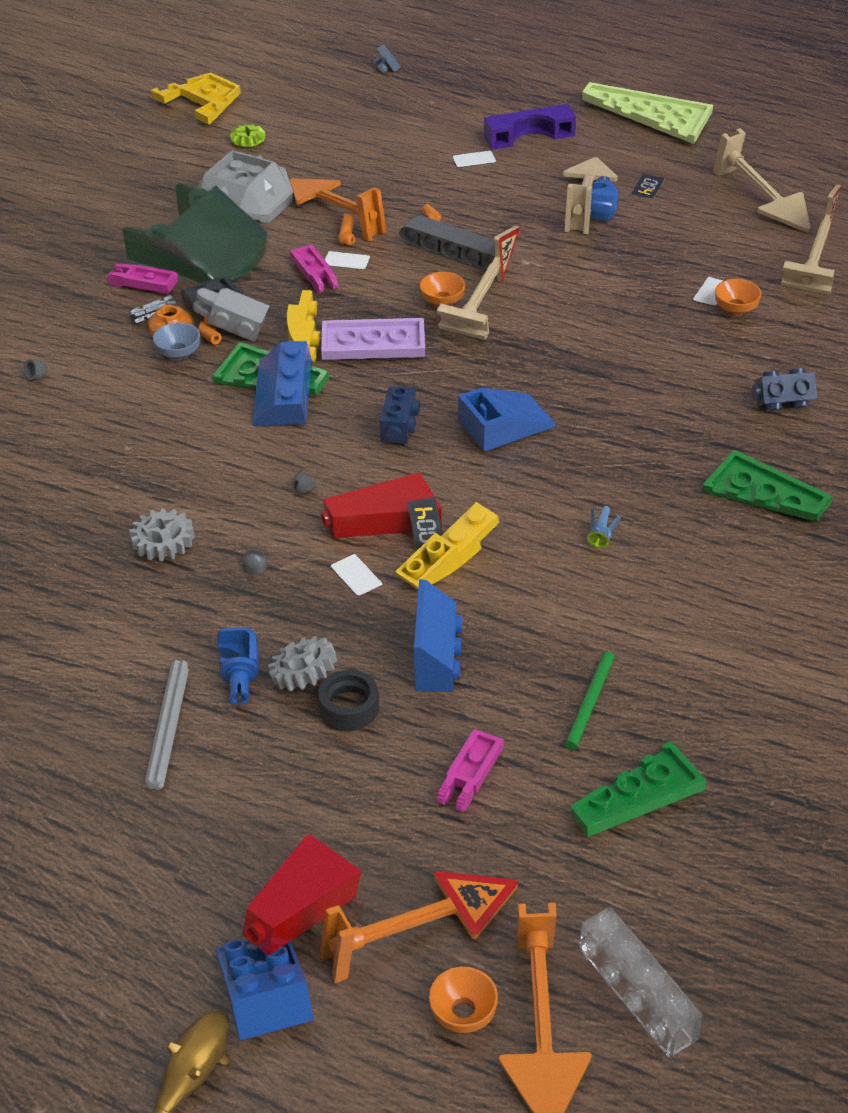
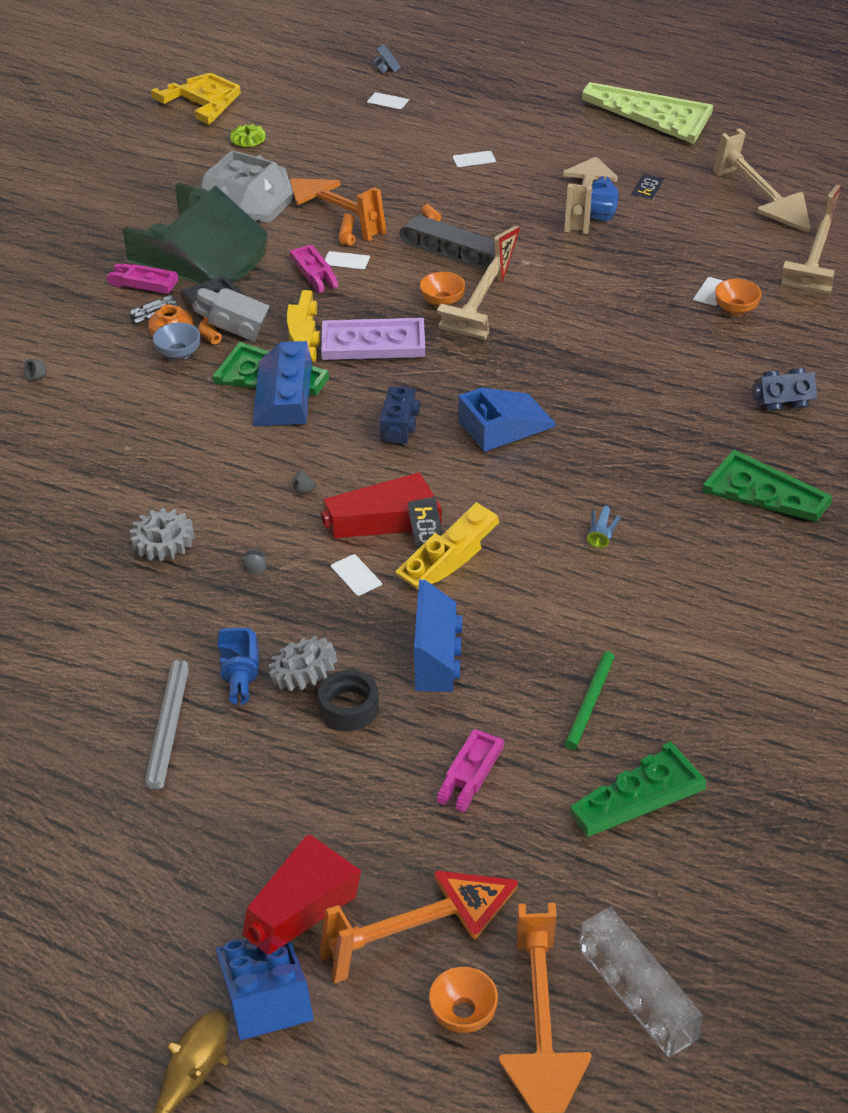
(388, 100): none -> white sticker
(552, 121): dark purple arch -> none

